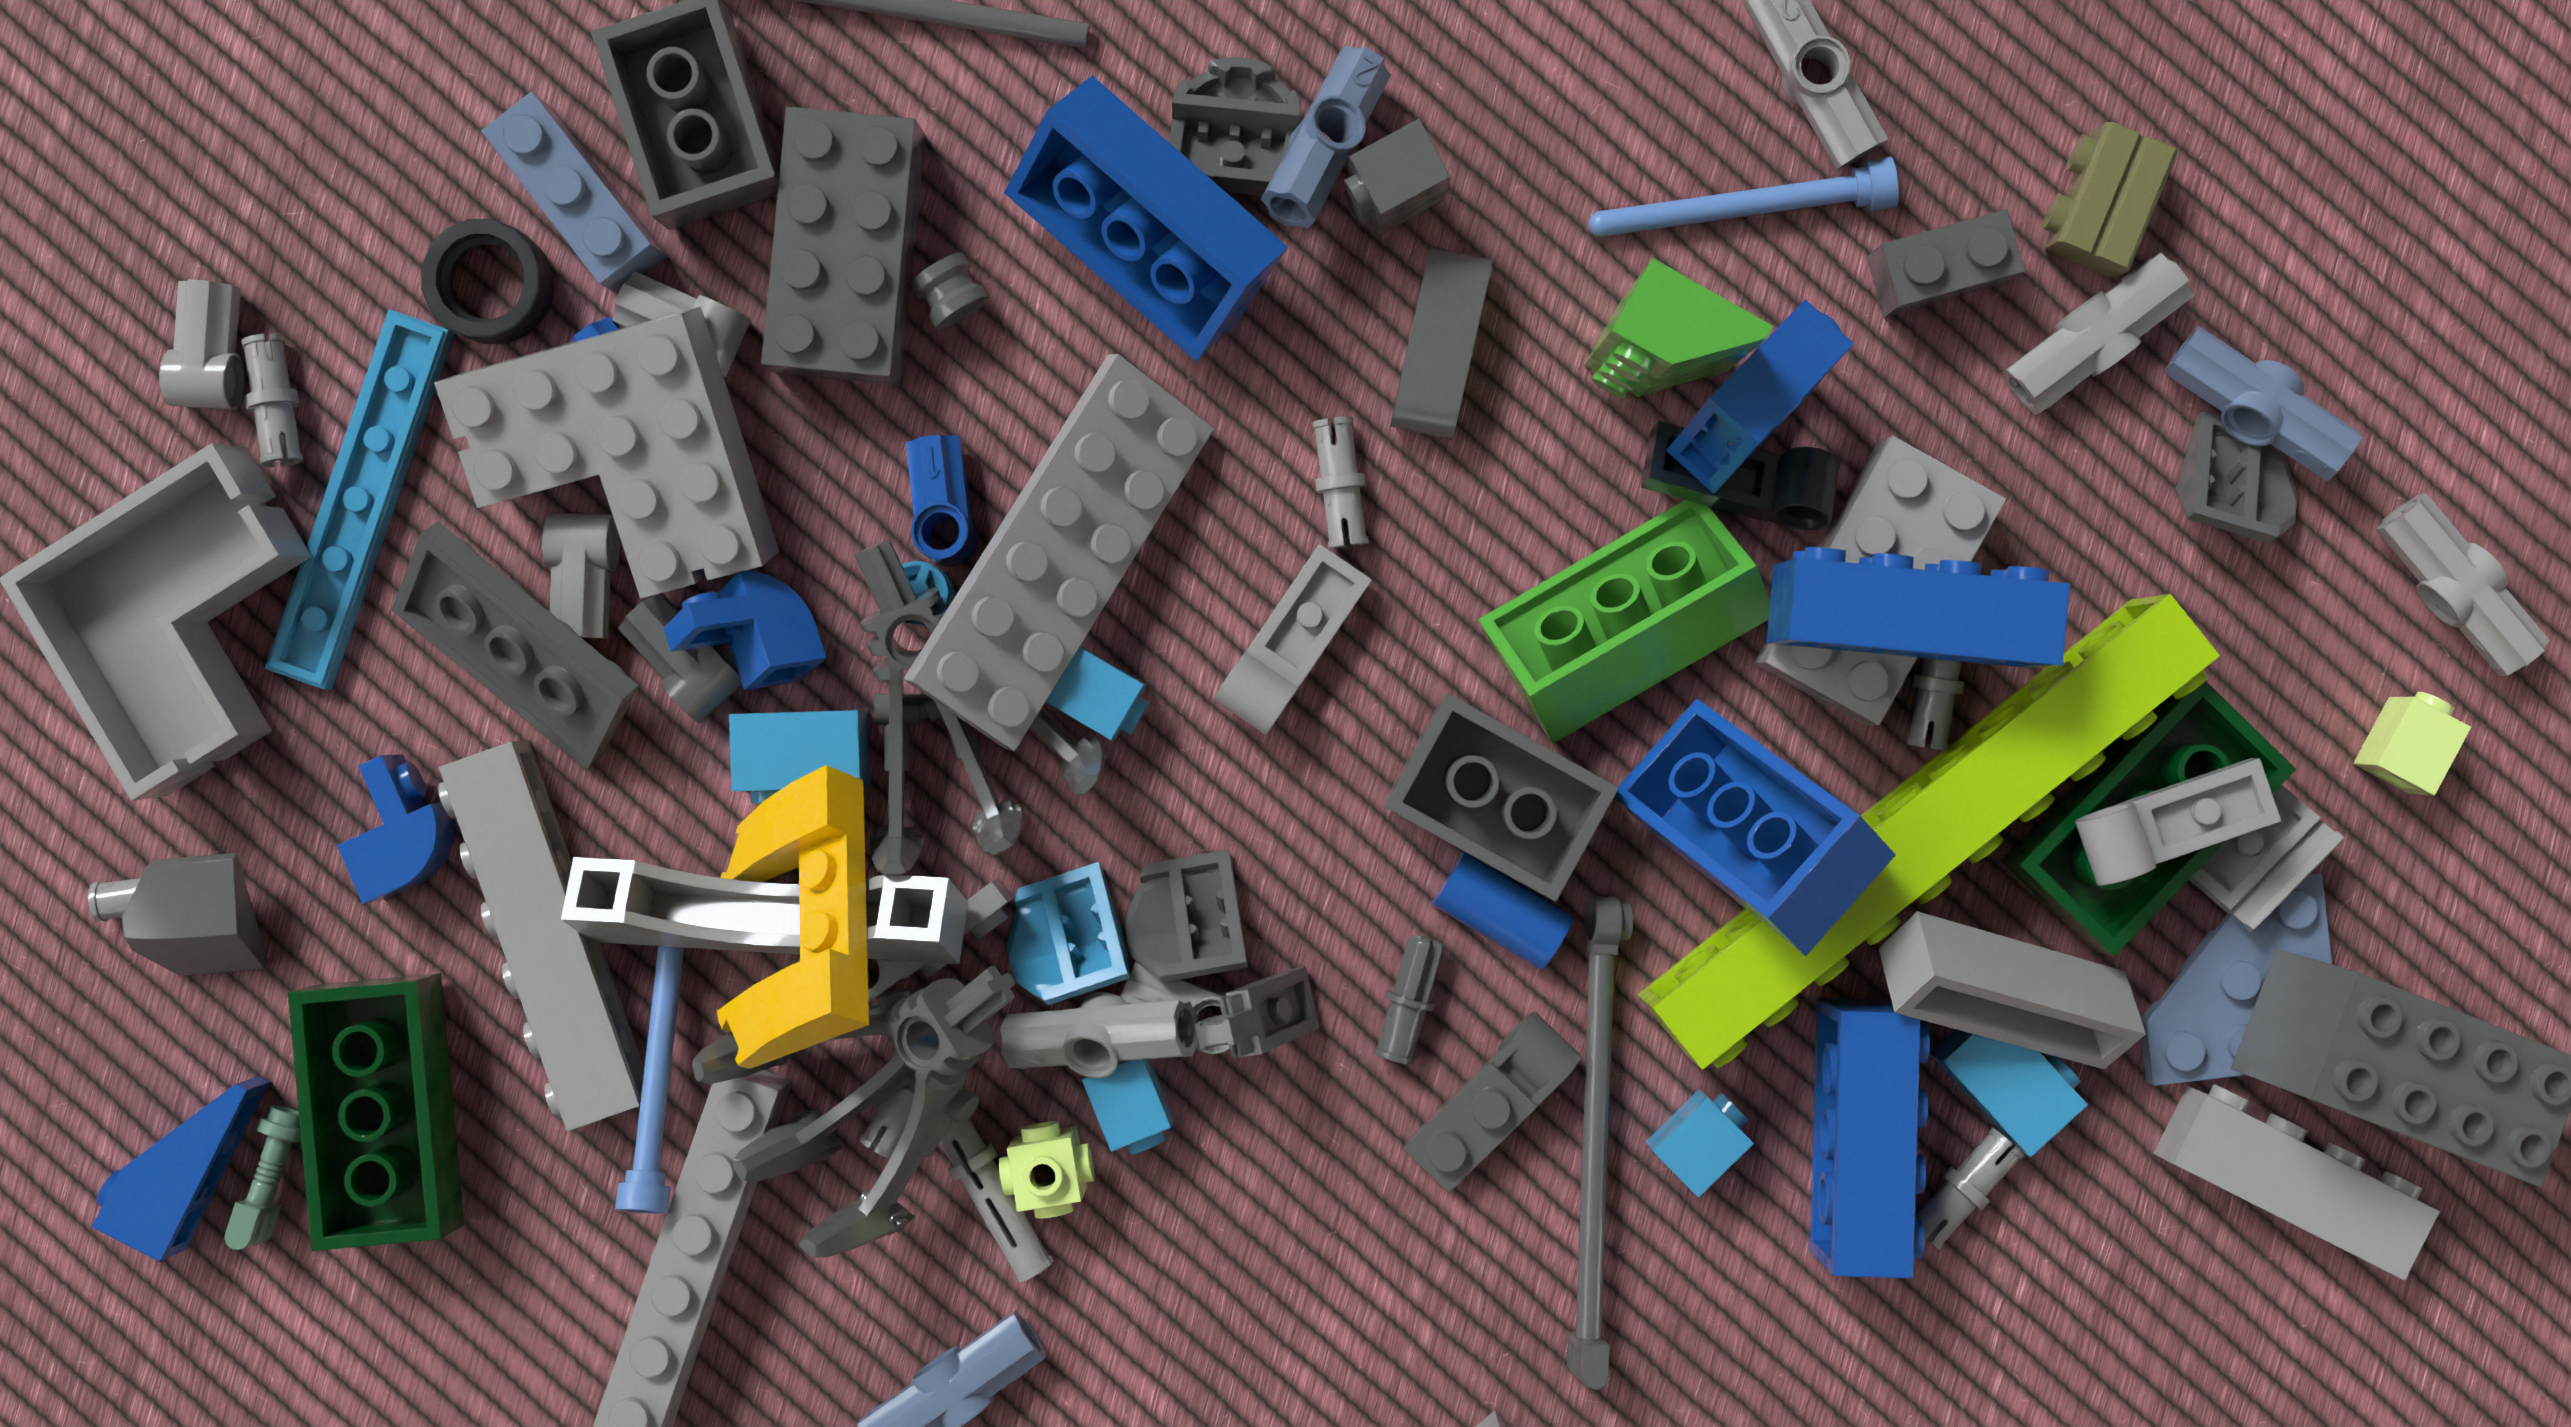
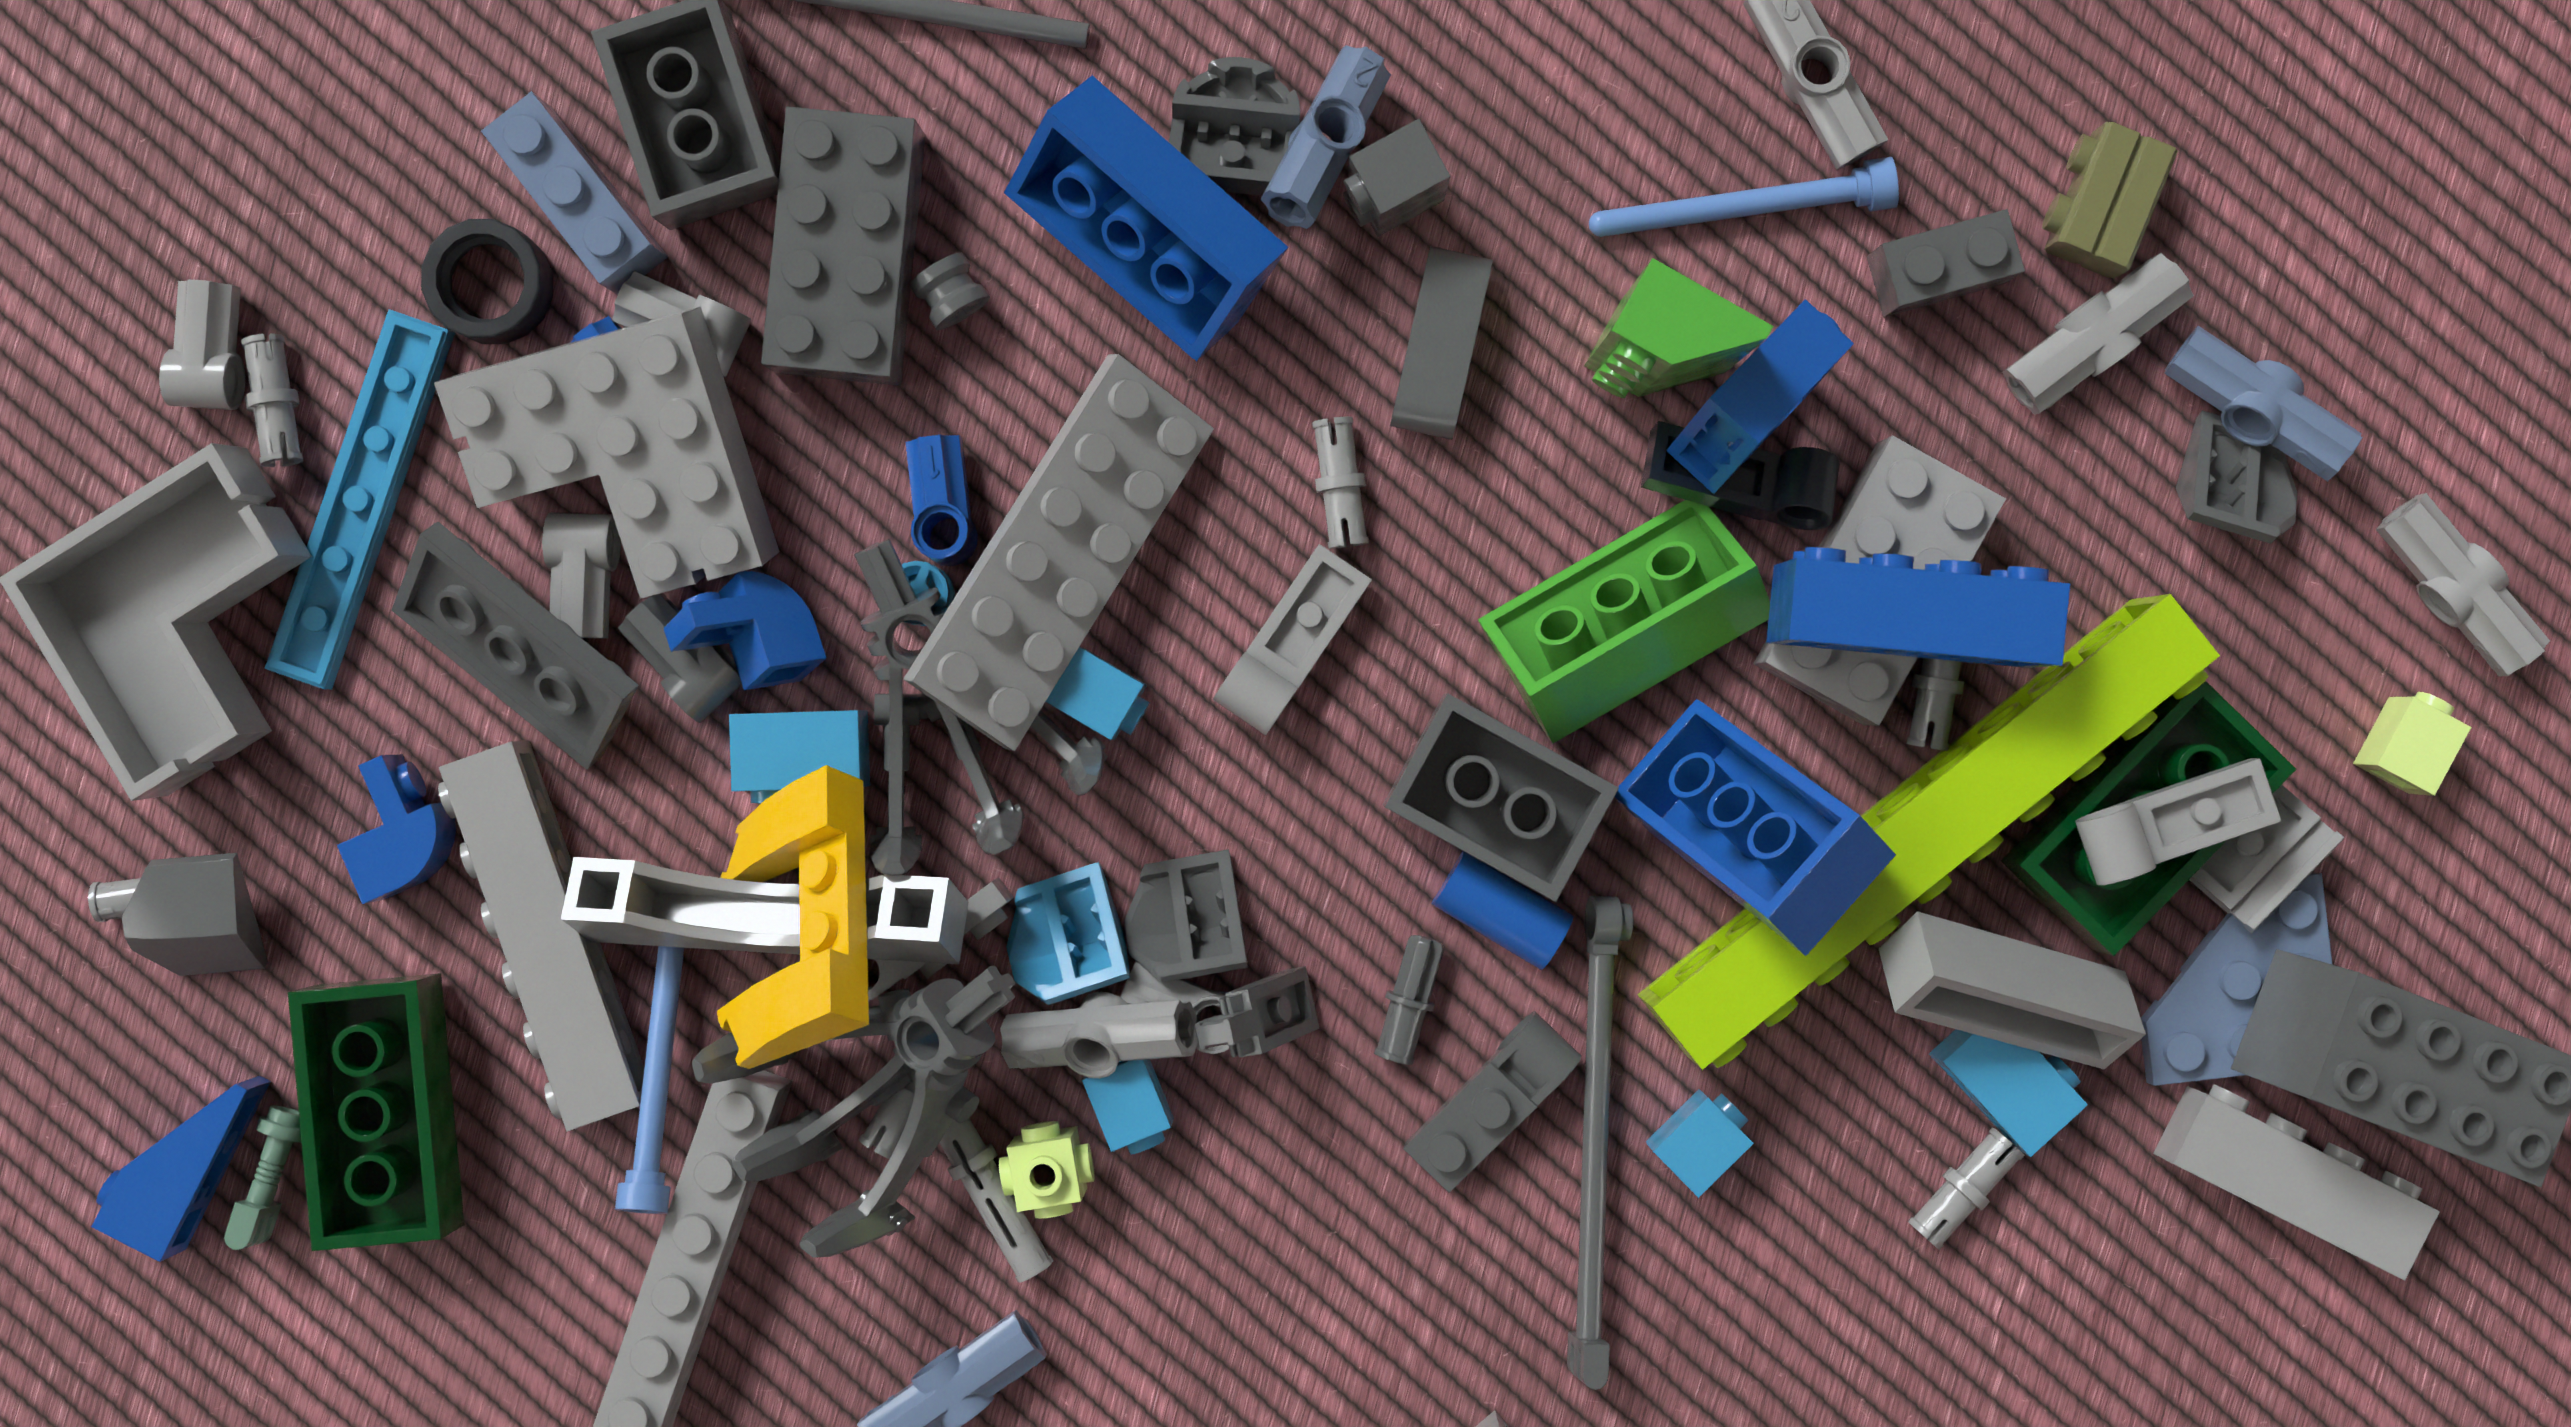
(1867, 1138): blue brick -> none

